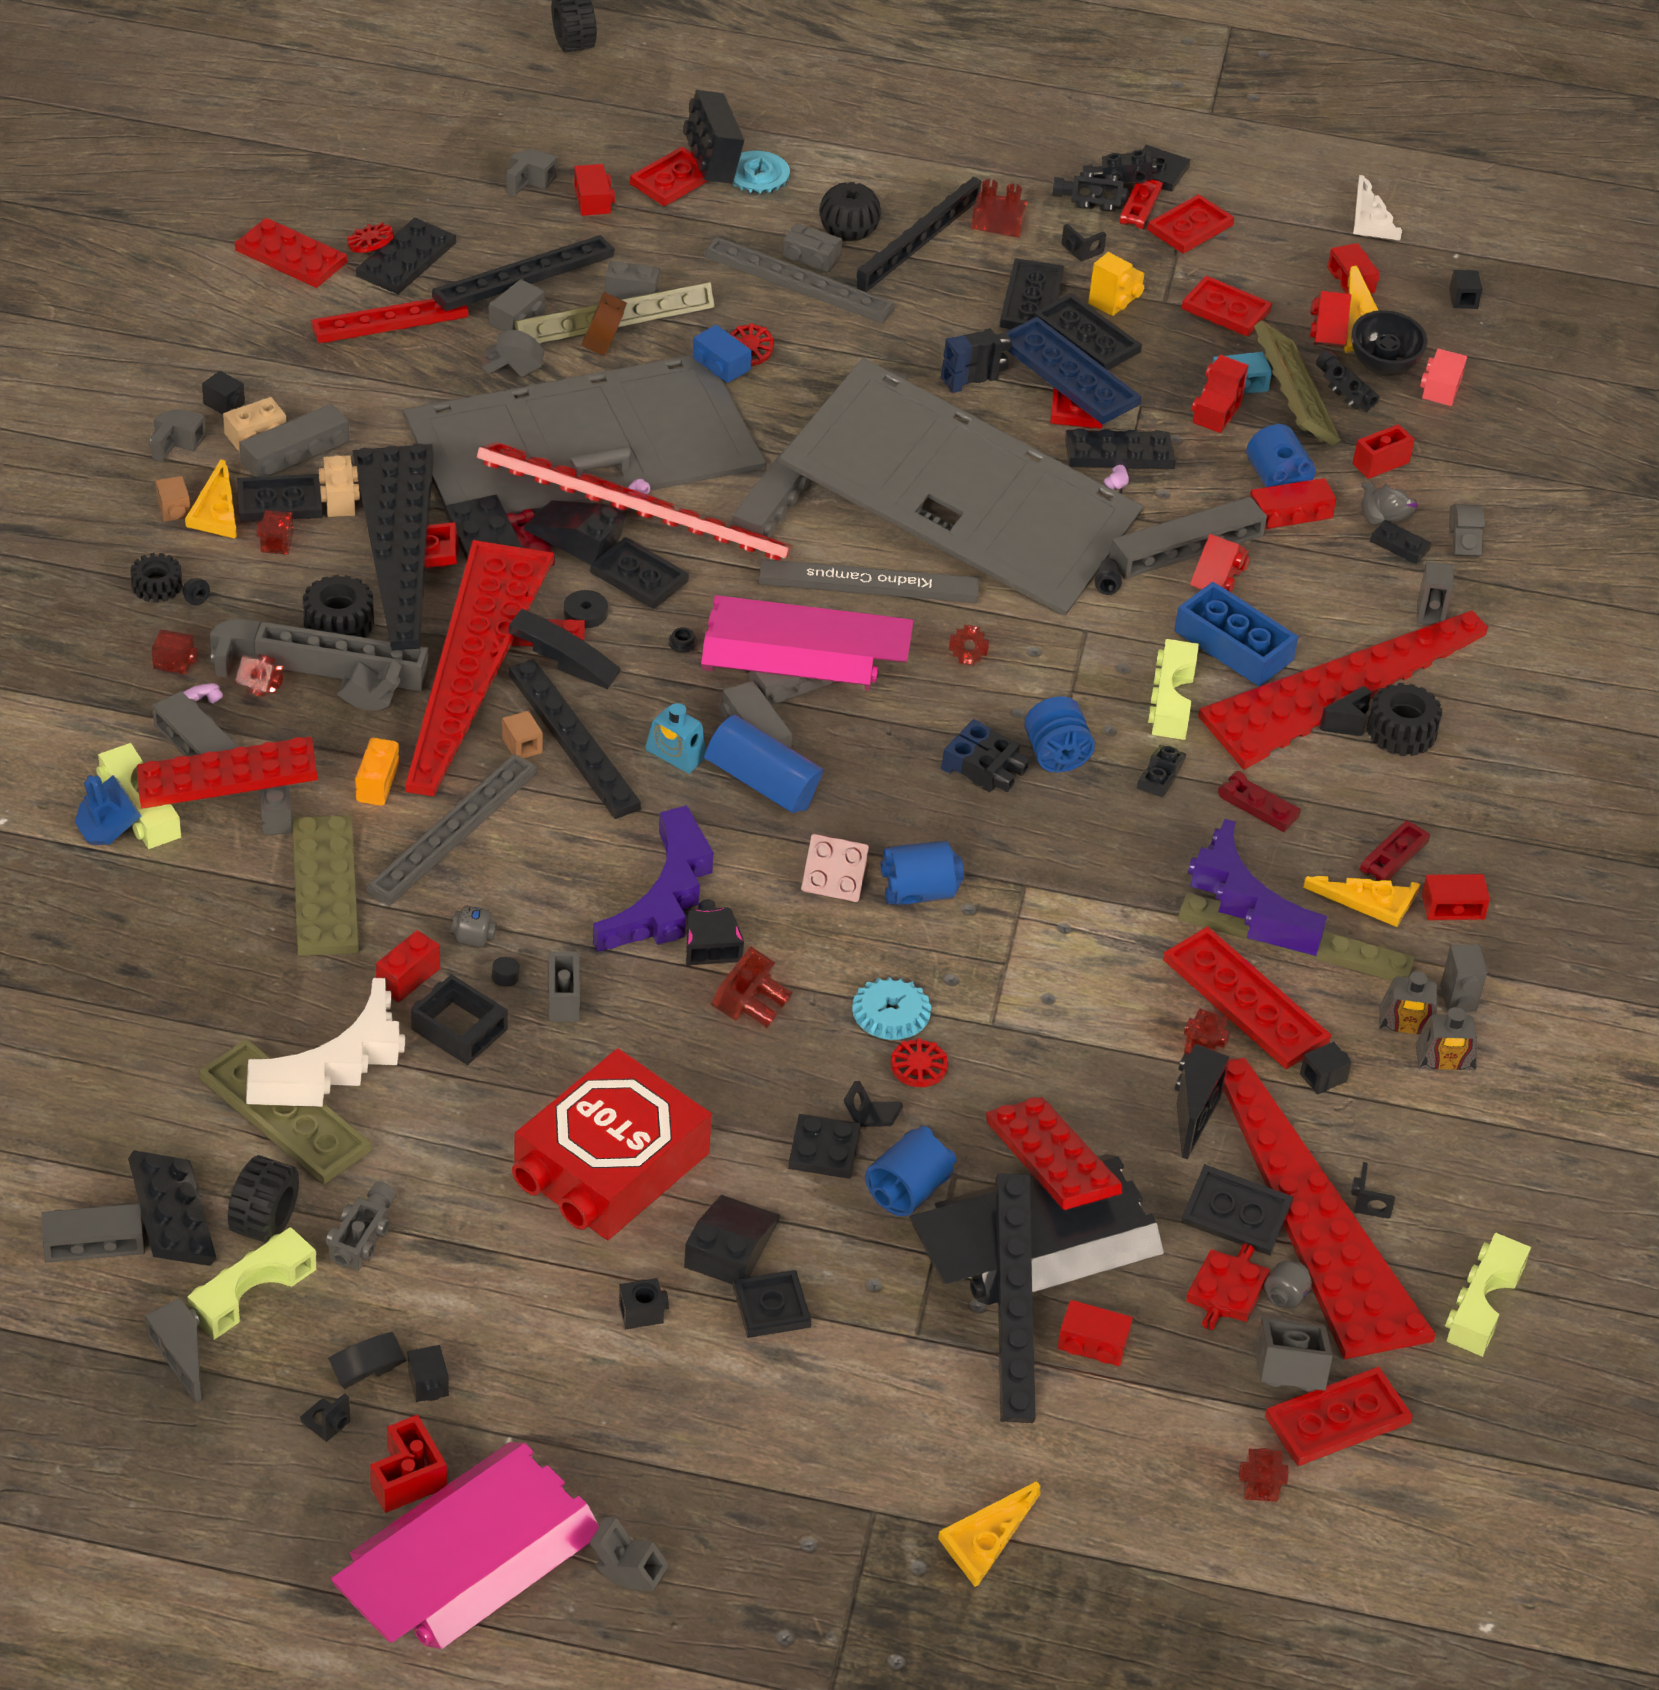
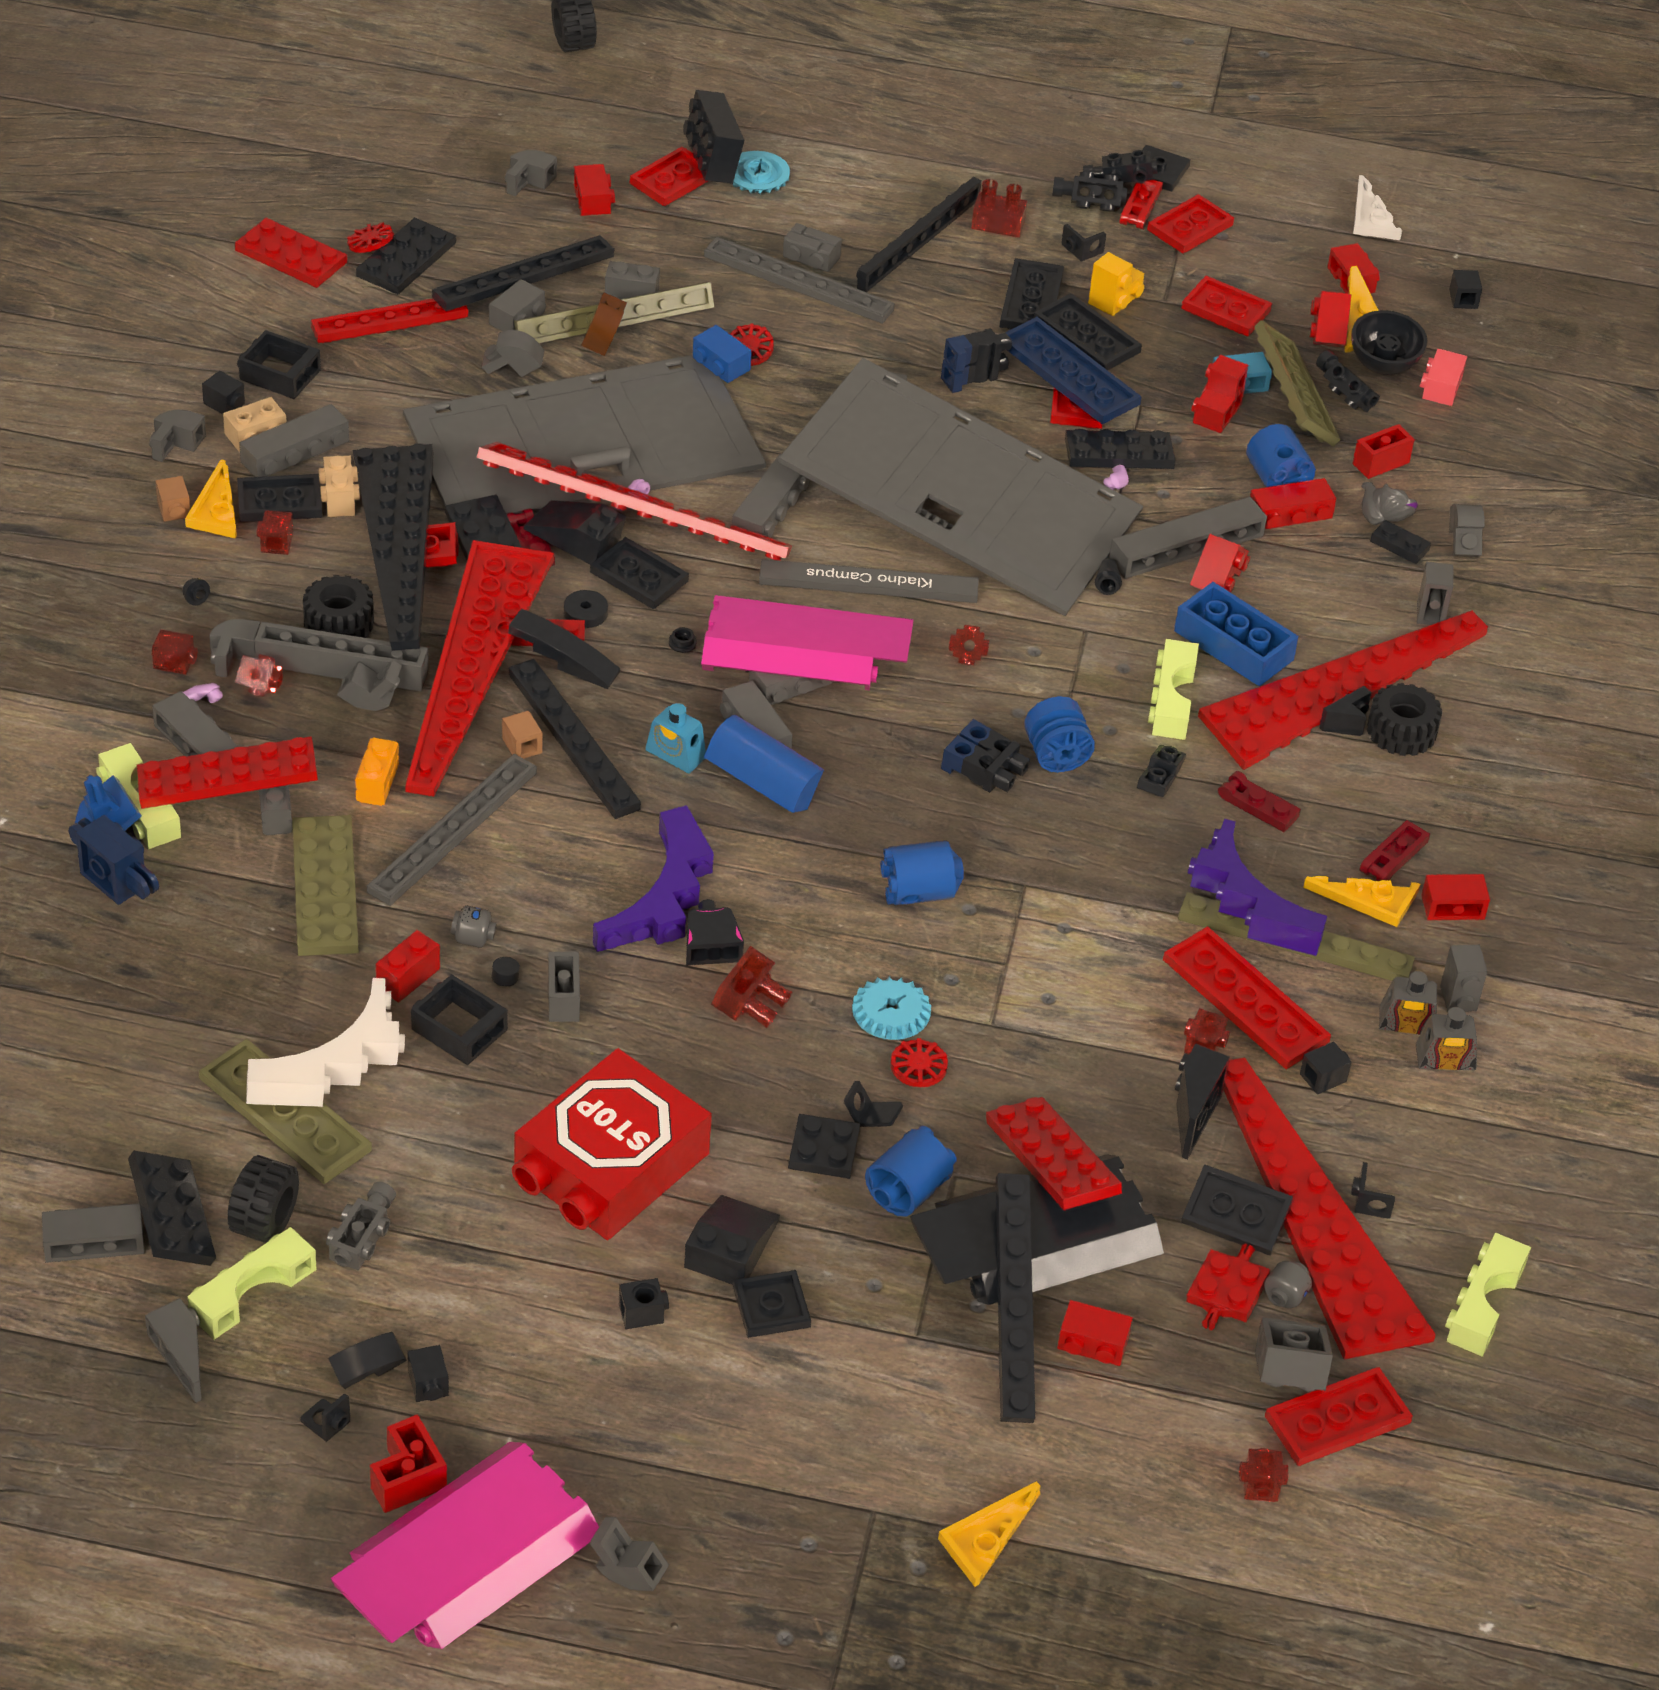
(112, 859): none -> dark blue brick
(156, 588): black tyre -> none
(303, 357): none -> black window
(835, 867): bracket -> none
(850, 211): black wheel -> none

